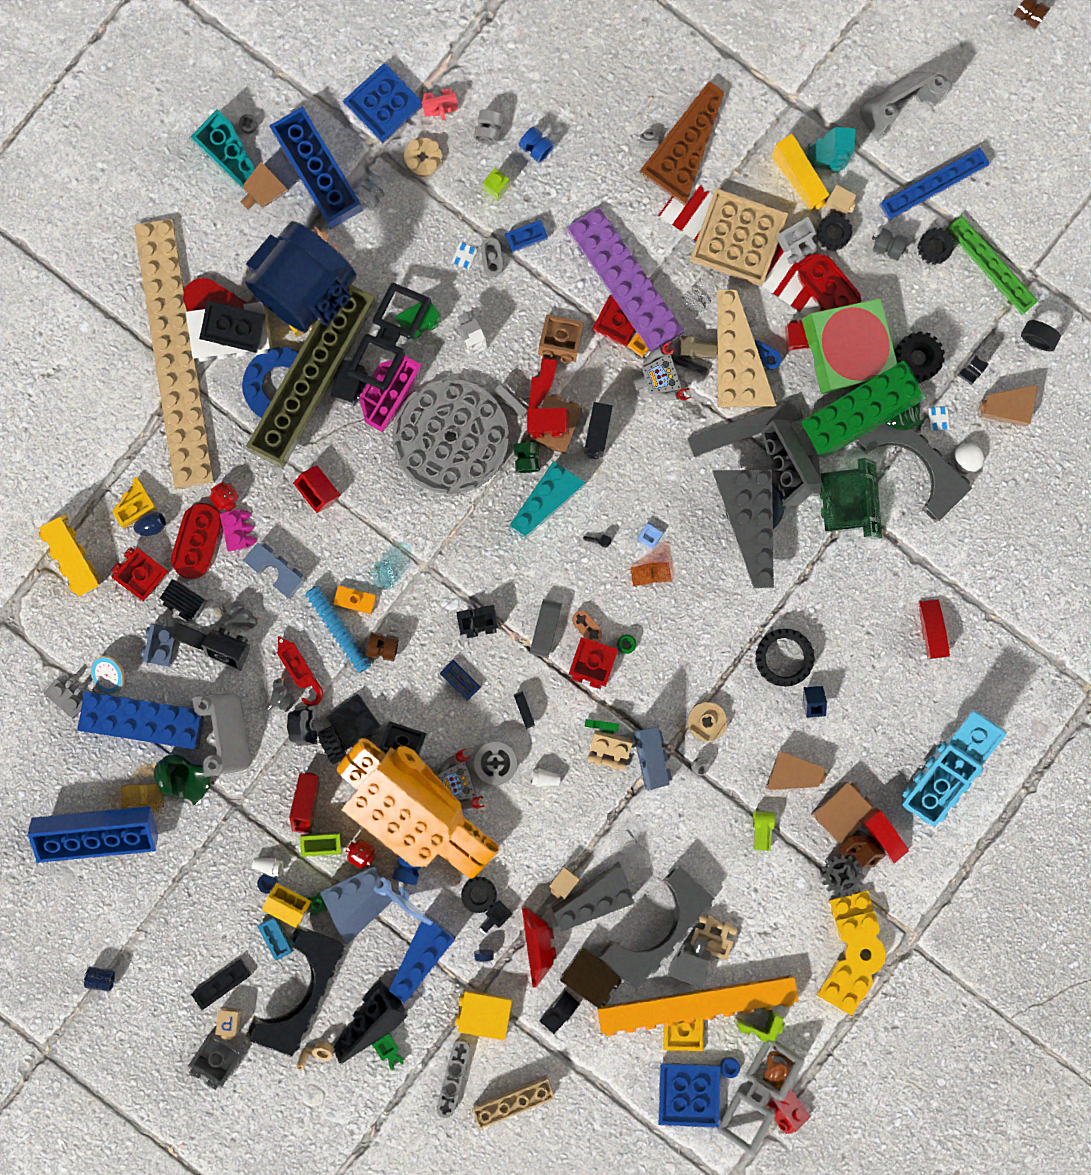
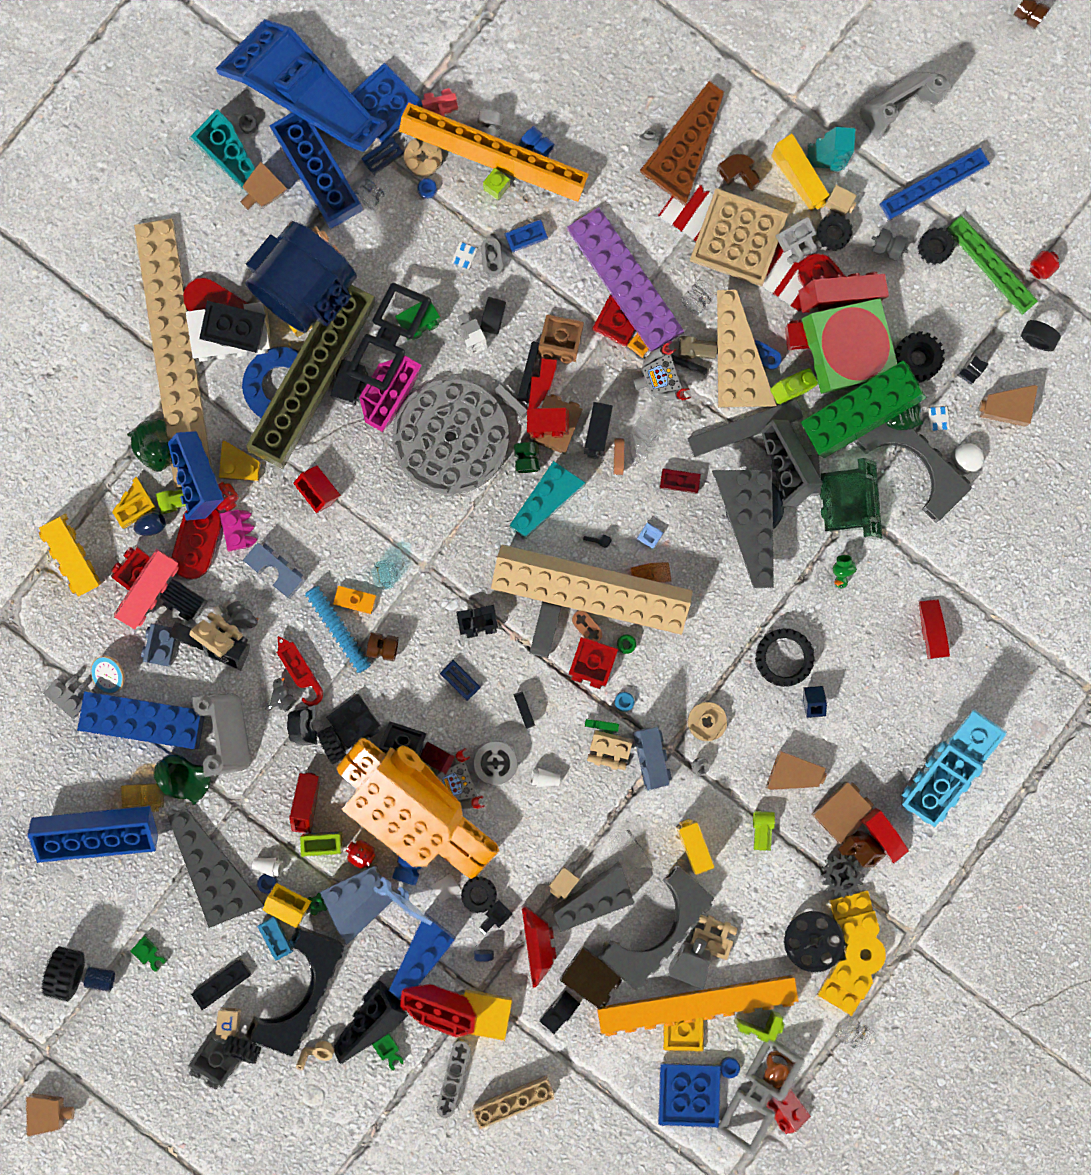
(46, 1113): none -> medium nougat torso
(63, 973): none -> black tyre
(145, 589): none -> coral brick
(146, 951): none -> green plate
(150, 444): none -> dark green piece
(169, 501): none -> lime piece
(194, 475): none -> blue wedge
(214, 639): none -> tan plate
(215, 879): none -> dark grey wing
(237, 464): none -> yellow wing
(241, 1049): none -> black tyre
(290, 74): none -> blue wing
(382, 147): none -> dark blue tile
(427, 188): none -> blue tile
(436, 757): none -> dark red plate
(439, 1009): none -> red wedge
(445, 888): none -> white sticker
(493, 152): none -> light orange brick
(493, 315): none -> black tyre
(531, 360): none -> black tile
(591, 589): none -> tan brick
(618, 466): none -> nougat beam
(624, 701): none -> dark azure tile
(640, 438): none -> clear slope
(680, 481): none -> dark red plate
(694, 846): none -> yellow brick
(739, 166): none -> reddish brown brick
(794, 386): none -> lime brick
(814, 951): none -> black wedge
(842, 290): none -> wedge
(843, 568): none -> green animal
(857, 1035): none -> clear wheel
(1044, 264): none -> red head

